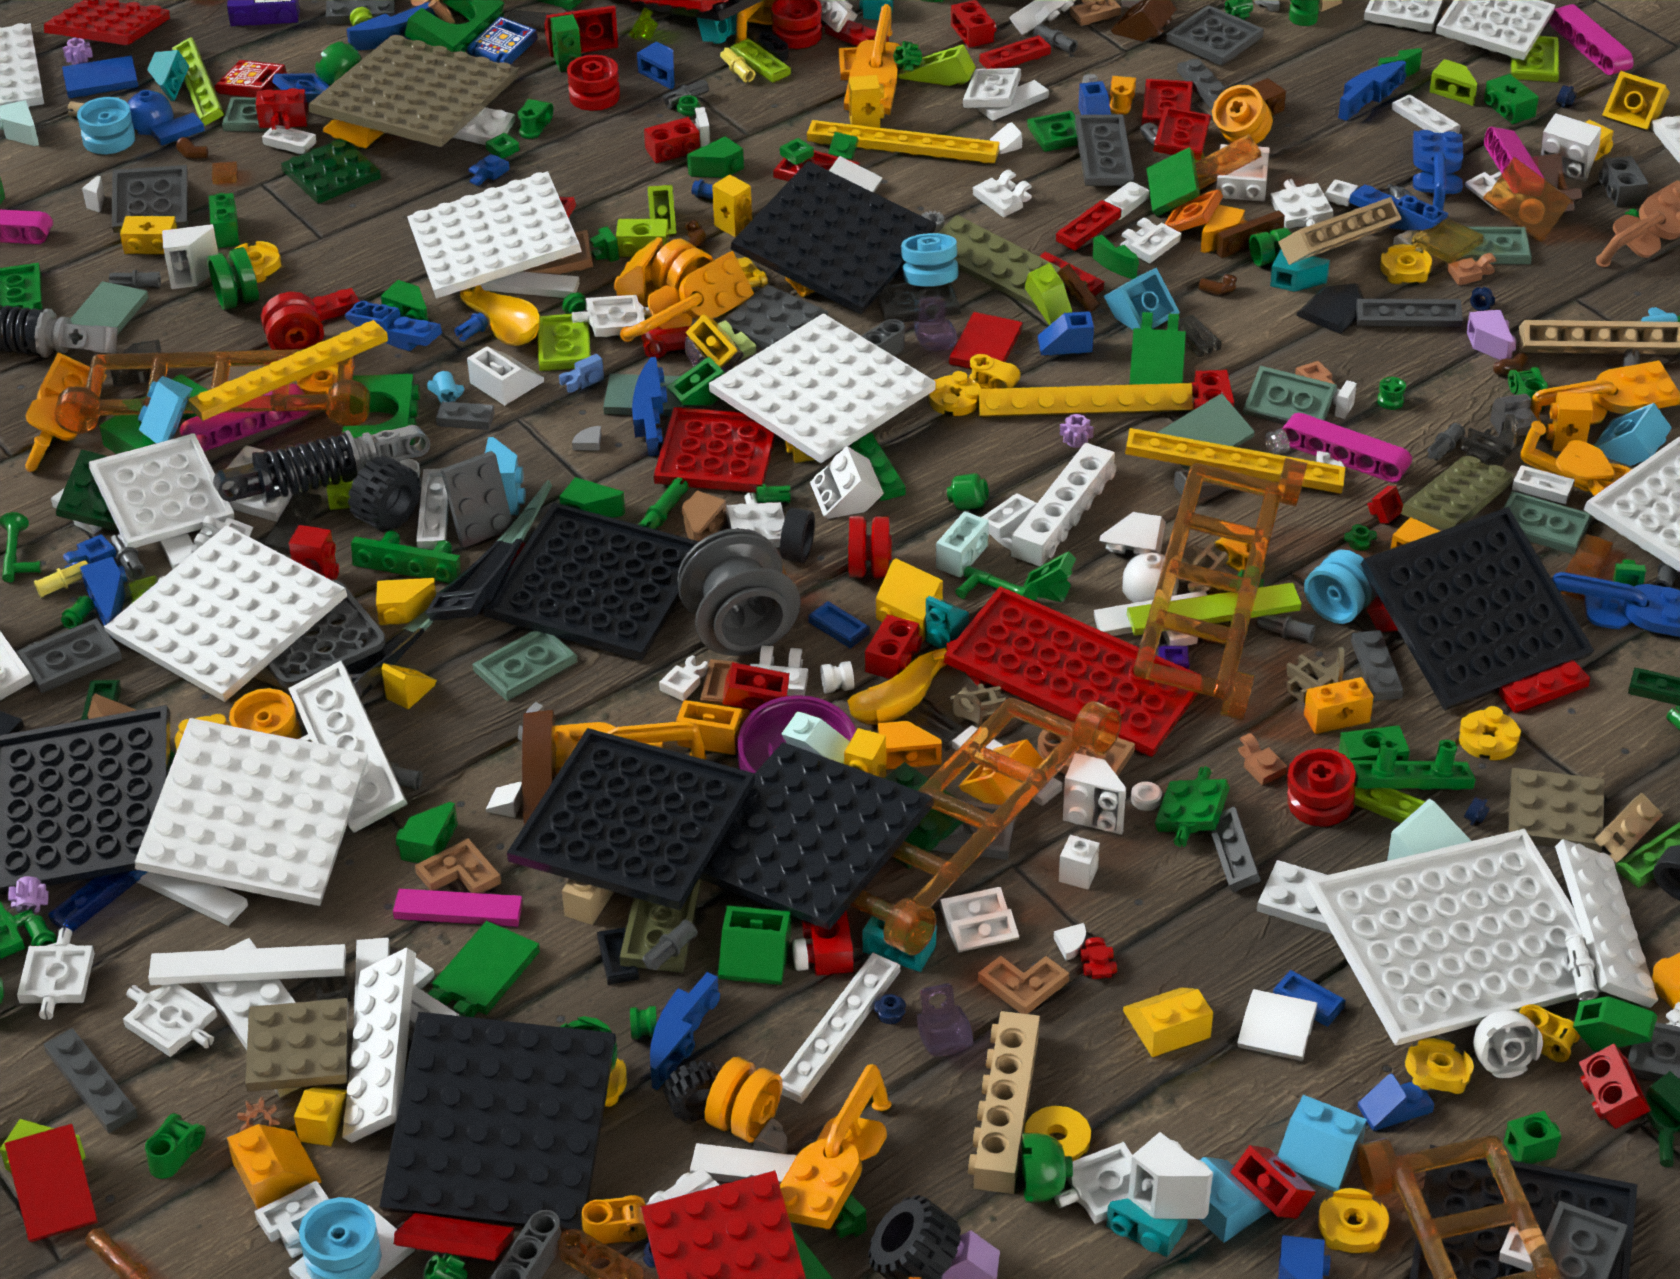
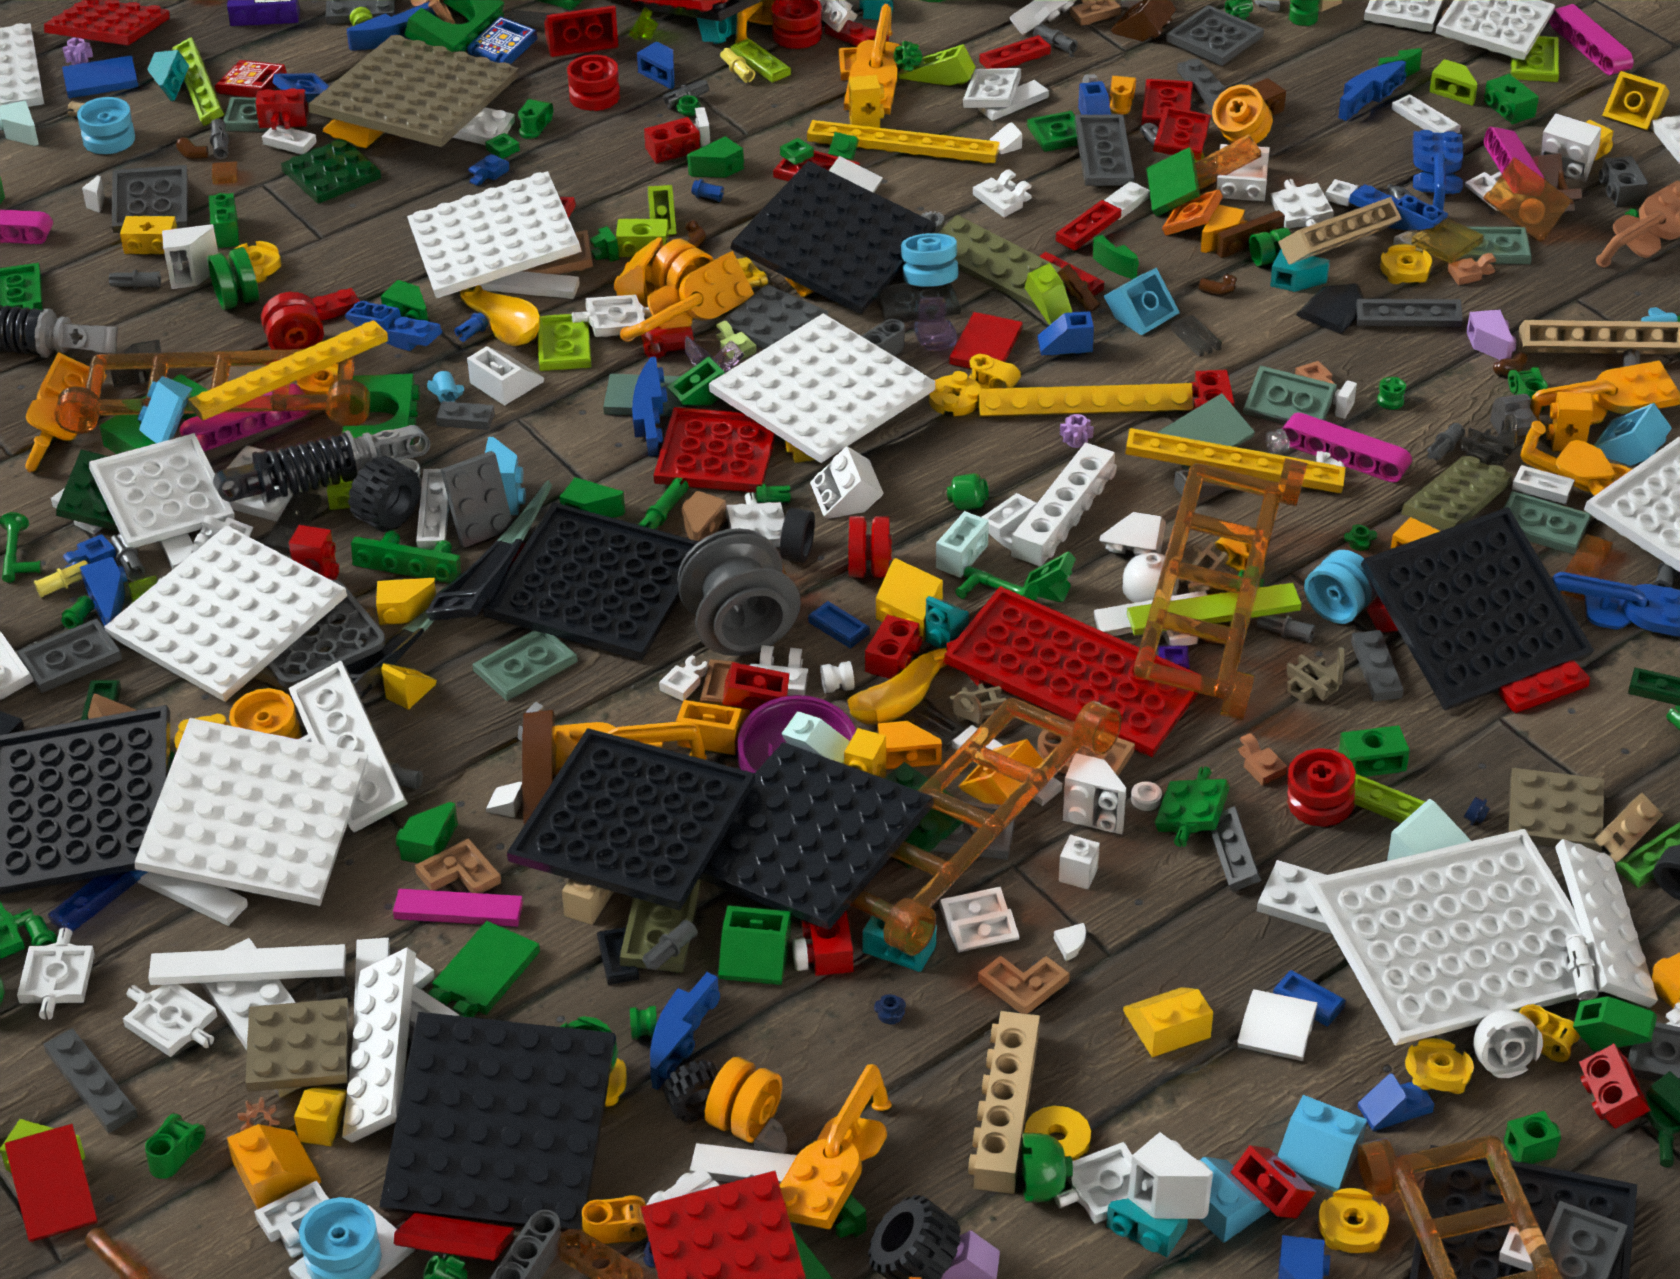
(28, 894): lavender gear -> none
(110, 306): sand green tile -> none
(148, 110): blue cylinder -> none
(177, 128): blue tile -> none
(219, 139): none -> dark grey pin
(336, 61): green cylinder -> none
(565, 40): green brick -> none
(574, 303): green plate -> none
(585, 374): medium blue plate -> none
(588, 439): light grey tile -> none
(712, 340): yellow slope -> none
(732, 205): yellow brick -> none
(772, 44): black beam -> none
(837, 1027): white tile -> none
(887, 476): green plate -> none
(943, 1029): clear purple piece -> none
(972, 23): red brick -> none
(1098, 958): red piece -> none
(1150, 240): white plate -> none
(1157, 354): green tile -> none
(1338, 705): light orange brick -> none
(1386, 504): red tile -> none
(1426, 775): green plate -> none
(1478, 302): dark blue plate -> none
(1489, 721): yellow plate -> none
(1566, 96): dark blue plate -> none
(1629, 573): green tile -> none

